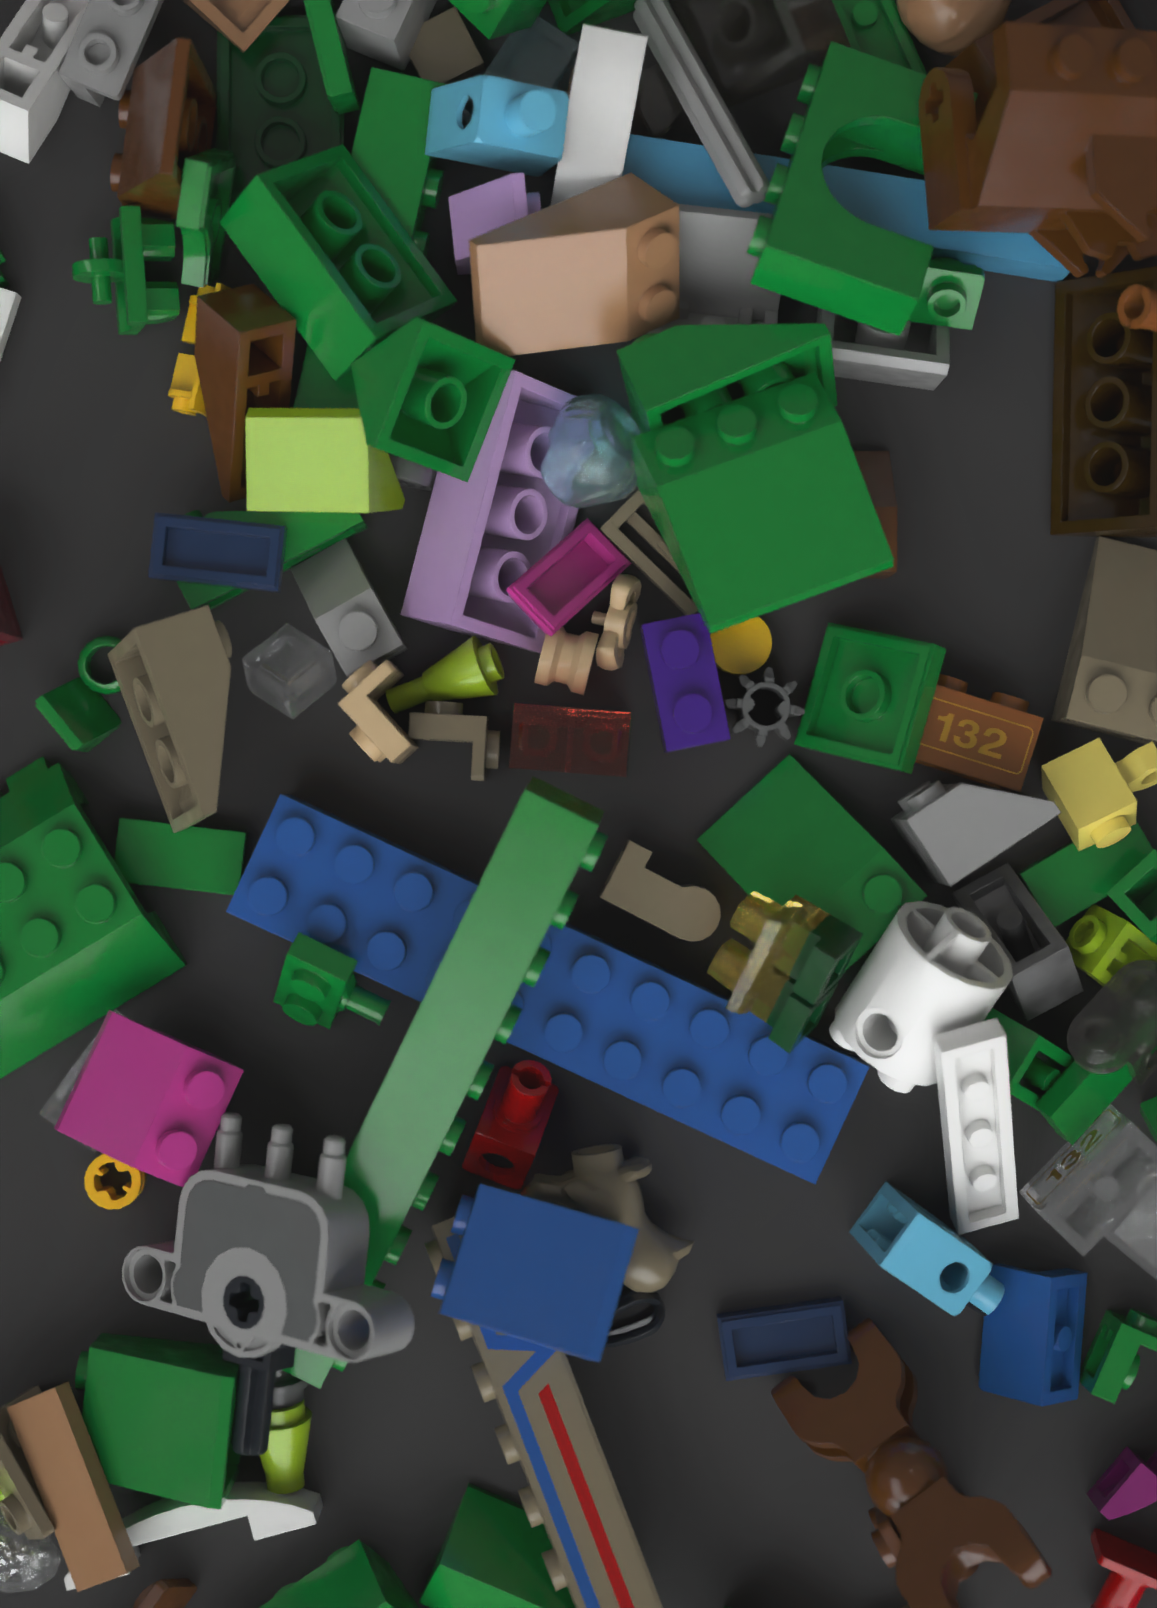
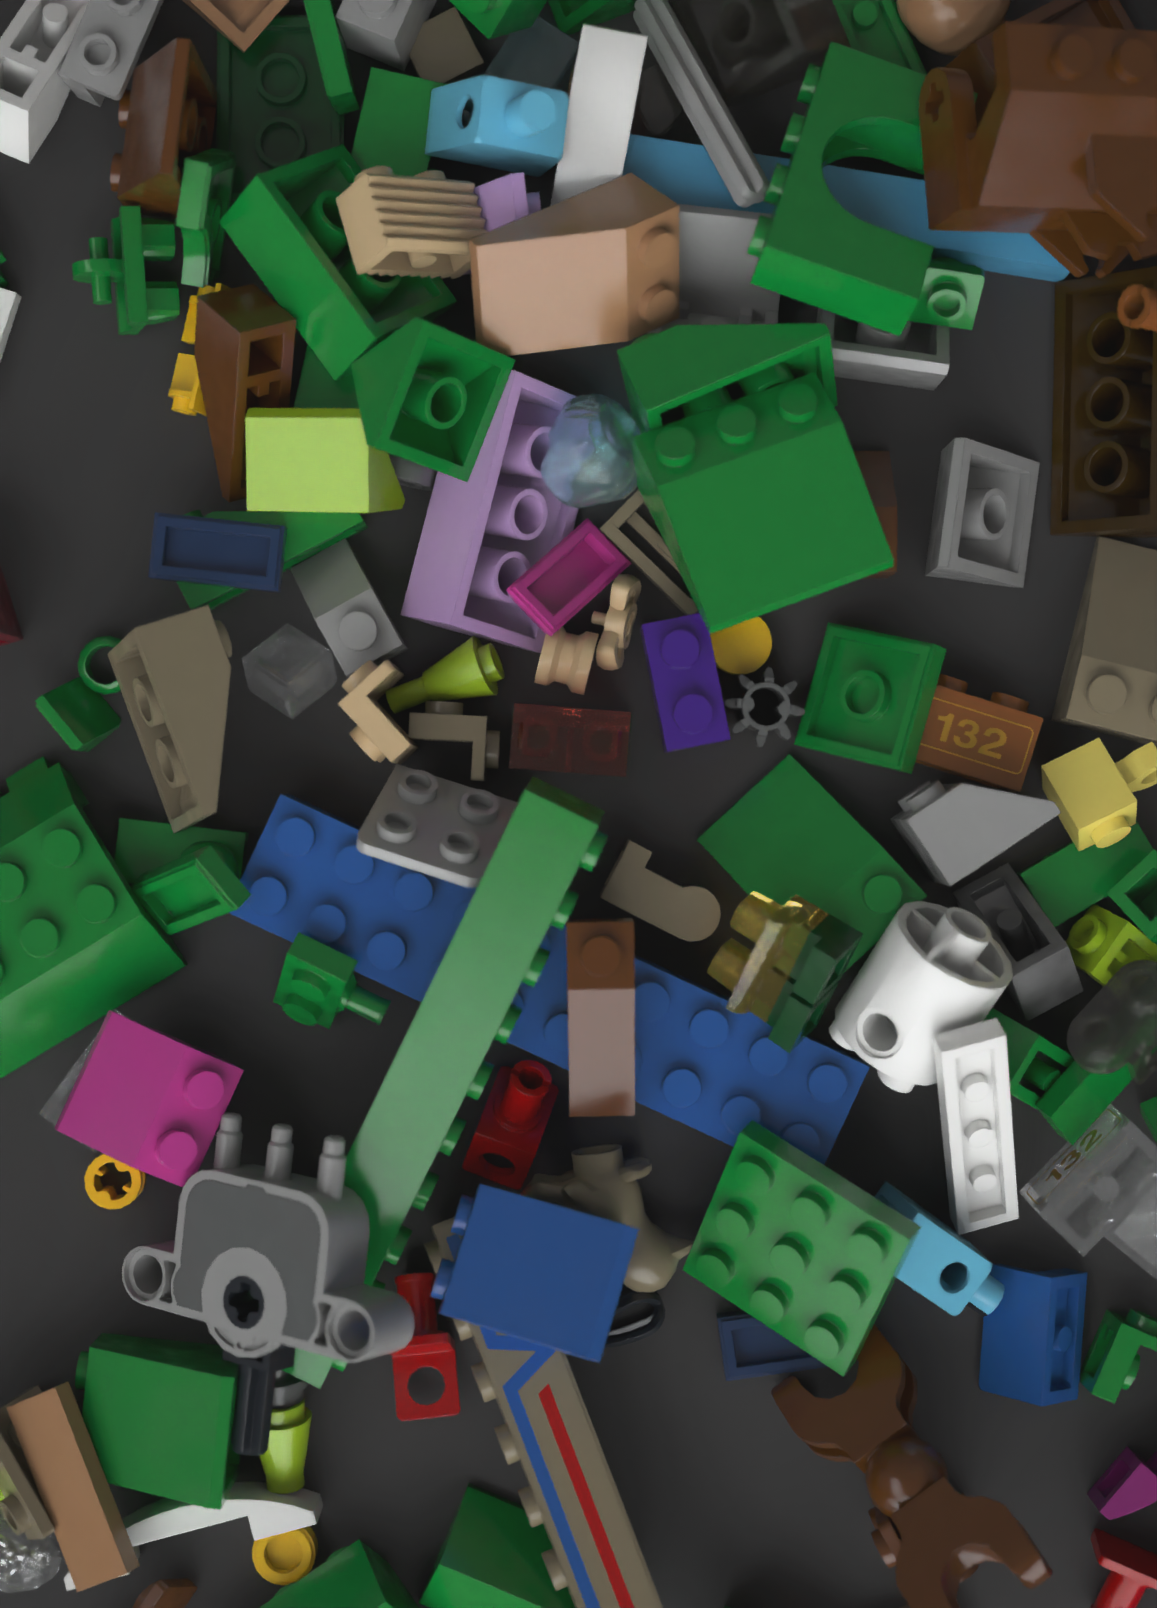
(192, 888): none -> green tile
(285, 1556): none -> yellow tile
(410, 223): none -> tan brick
(426, 1349): none -> red bracket
(435, 826): none -> light grey bracket
(601, 1016): none -> slope
(799, 1247): none -> green plate
(982, 515): none -> light grey slope

